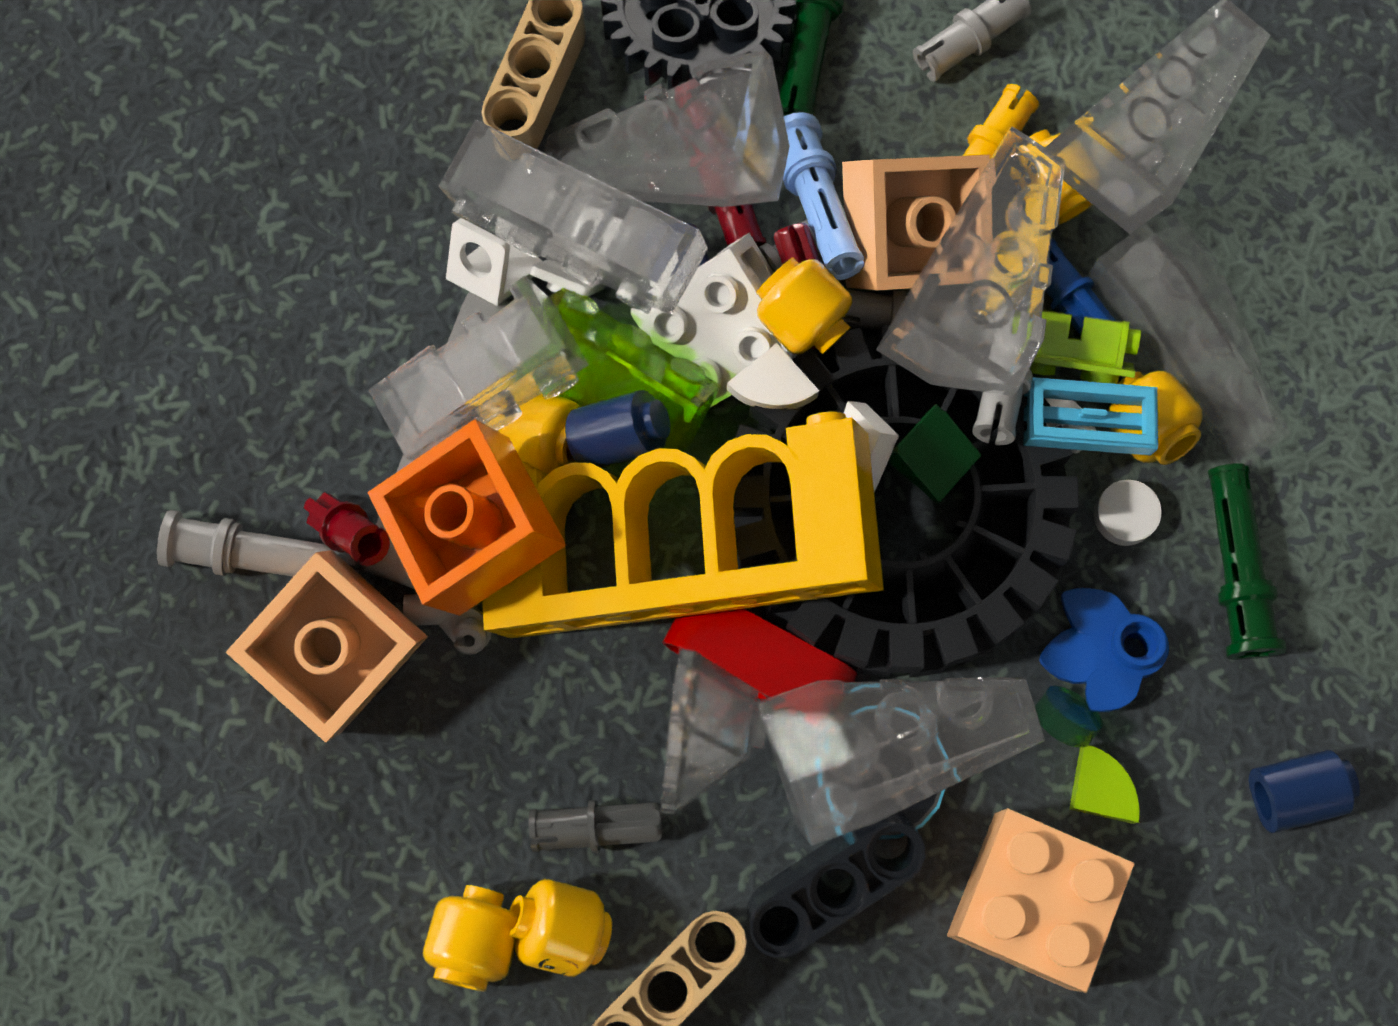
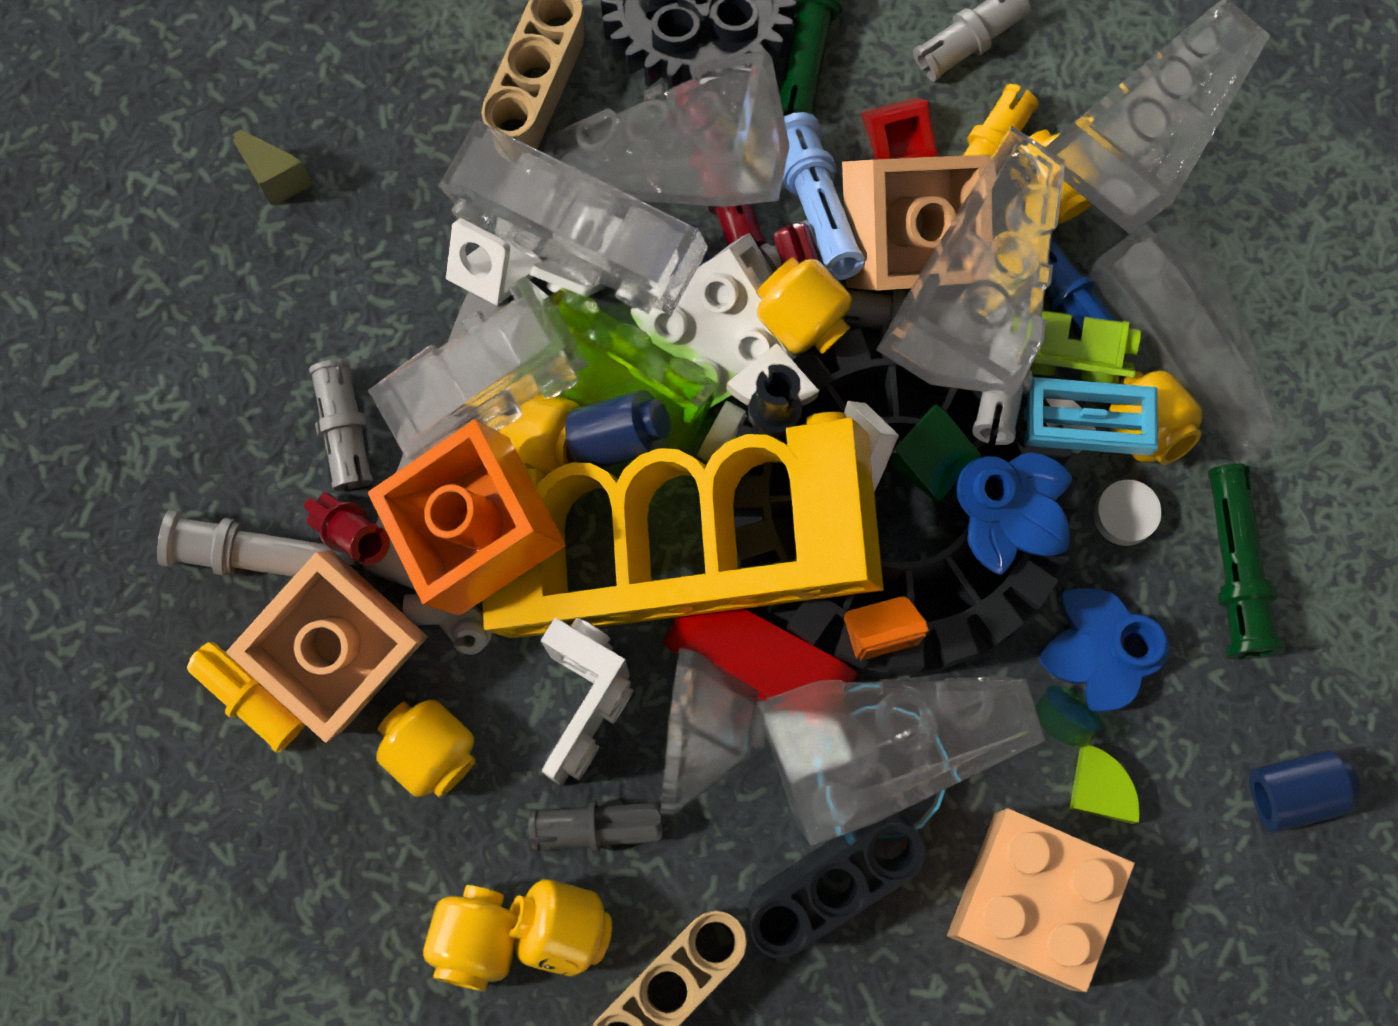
(244, 696): none -> yellow axle
(275, 170): none -> olive slope
(341, 424): none -> light grey pin
(425, 748): none -> yellow head
(590, 655): none -> white bracket
(723, 429): none -> white tile
(775, 402): none -> black pin
(884, 628): none -> orange slope
(901, 130): none -> red slope
(1022, 514): none -> blue plate

